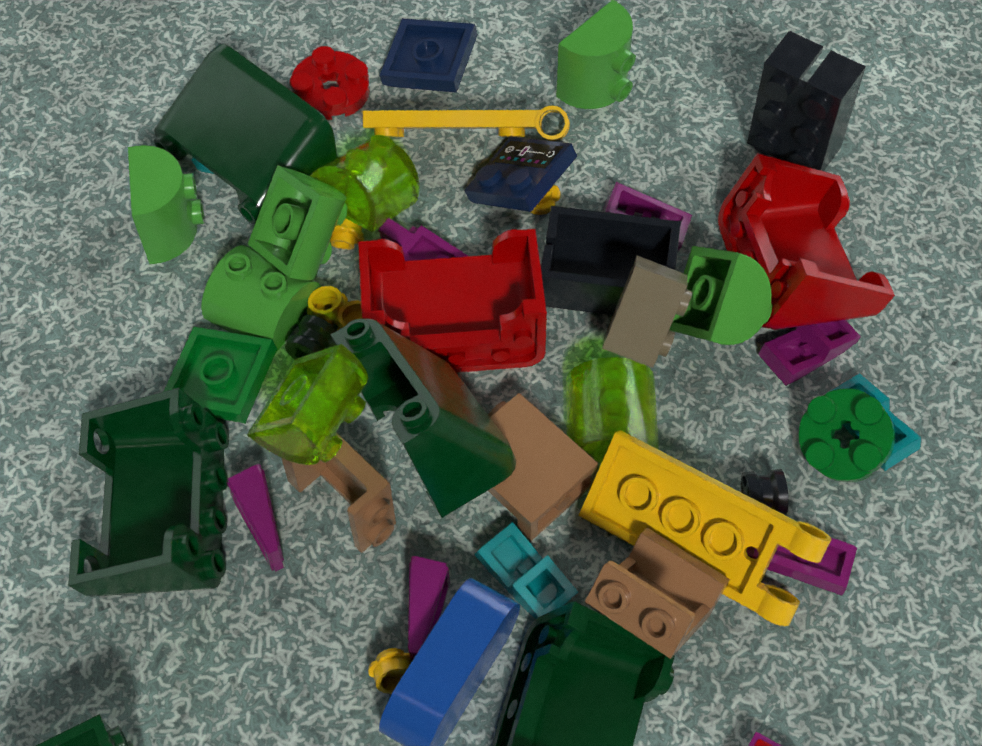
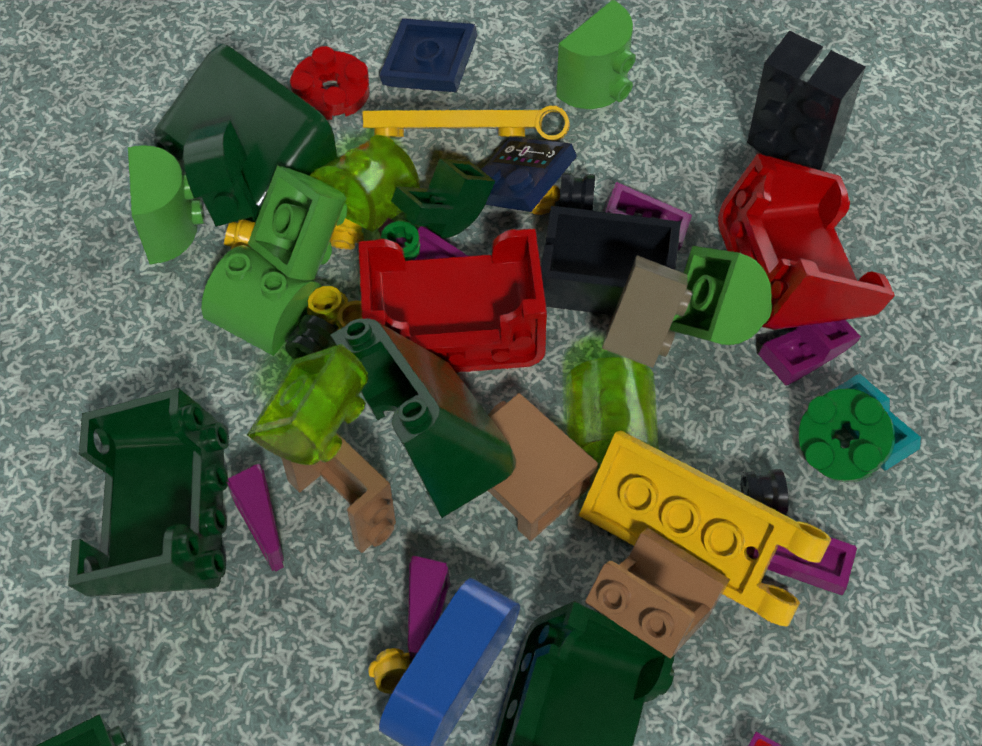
(213, 171): none -> dark green brick
(223, 371): green plate -> none
(238, 233): none -> yellow plate
(404, 229): none -> green bush
(451, 200): none -> dark green brick
(524, 573): teal slope -> none
(577, 192): none -> black wheel

